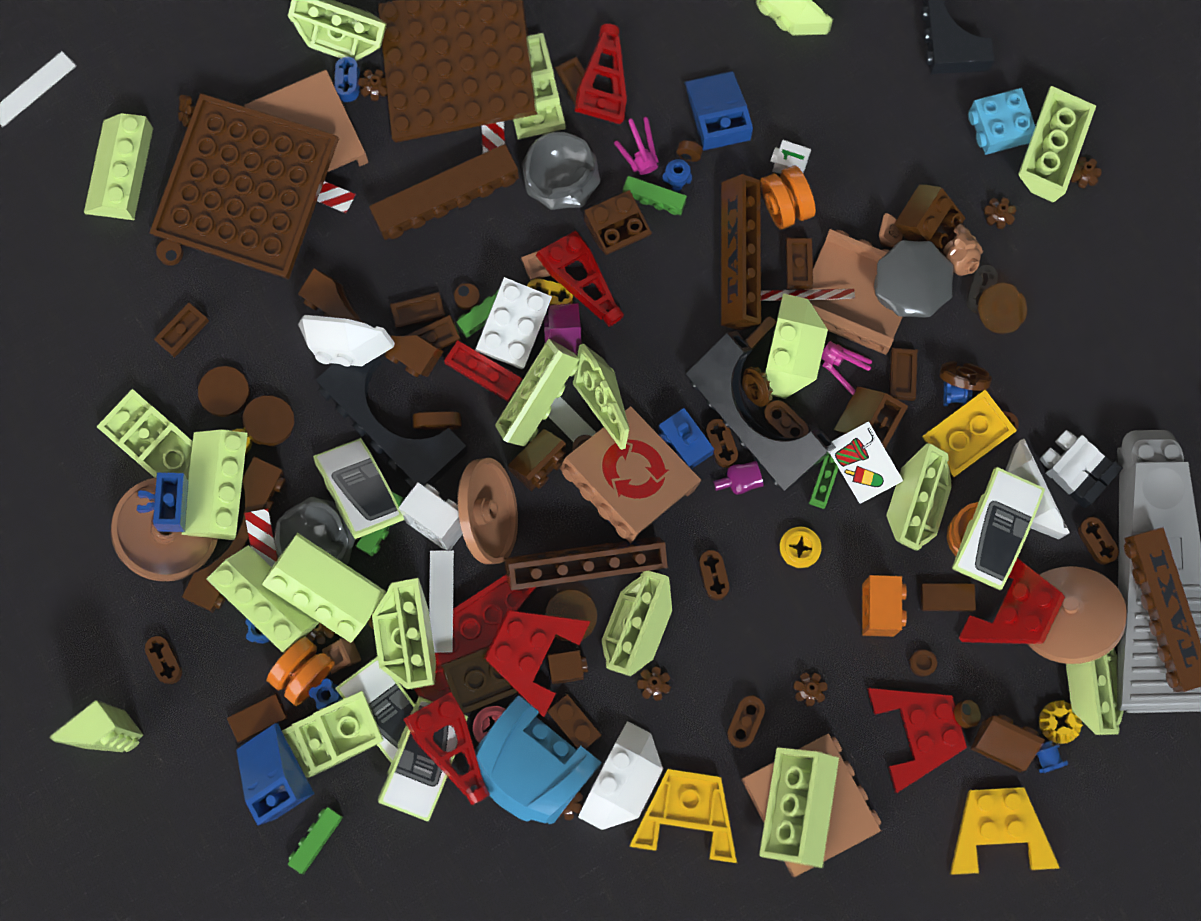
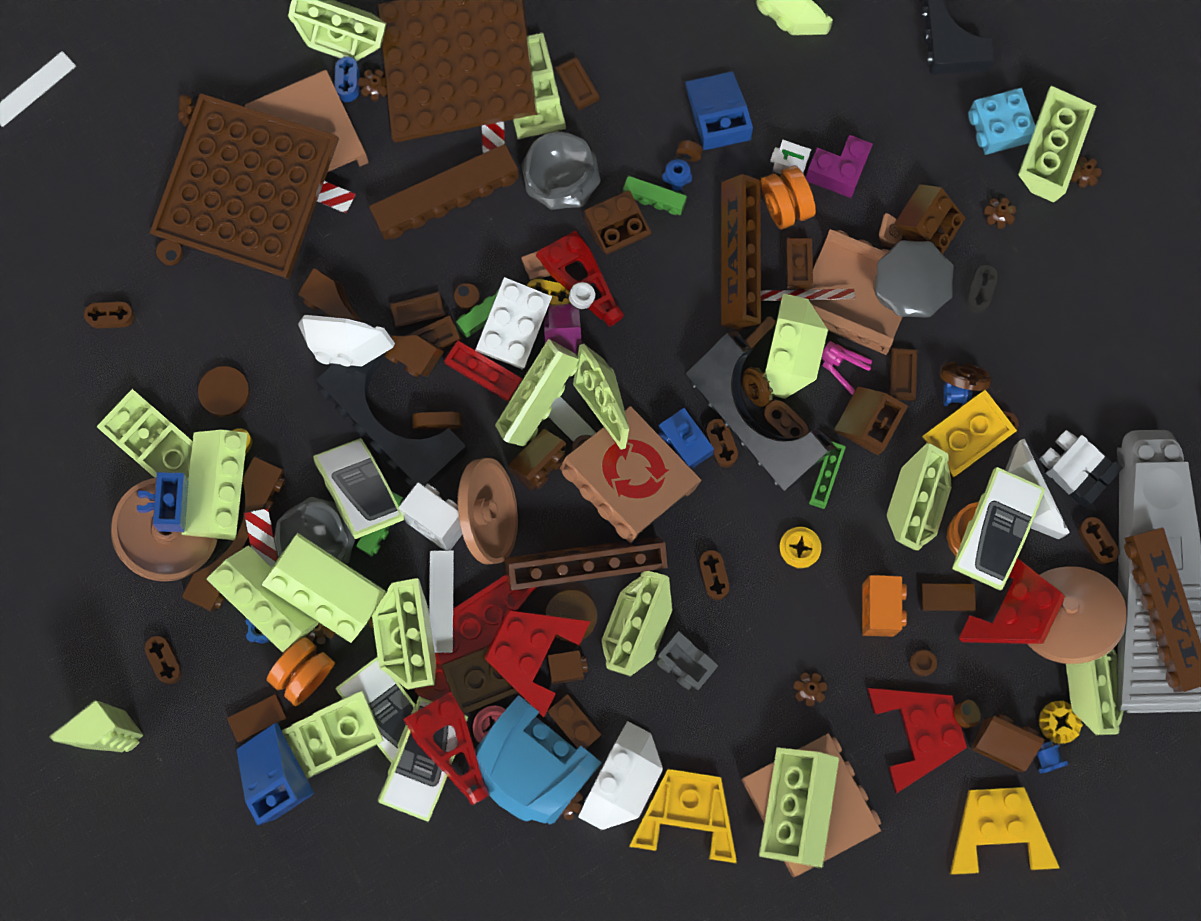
(109, 310): none -> reddish brown beam
(119, 167): yellowish green slope -> none
(181, 330): reddish brown plate -> none
(268, 420): reddish brown tile -> none
(315, 840): bright green piece -> none
(321, 692): blue brick -> none
(343, 654): nougat slope -> none
(581, 295): none -> white tile
(600, 103): red plate -> none
(645, 160): dark pink plant -> none
(649, 688): reddish brown plant -> none
(686, 662): none -> dark grey cylinder
(741, 478): magenta piece -> none
(746, 722): reddish brown plate -> none
(839, 172): none -> magenta brick
(864, 463): white sticker -> none
(963, 251): nougat head -> none
(1002, 308): clear orange tile -> none

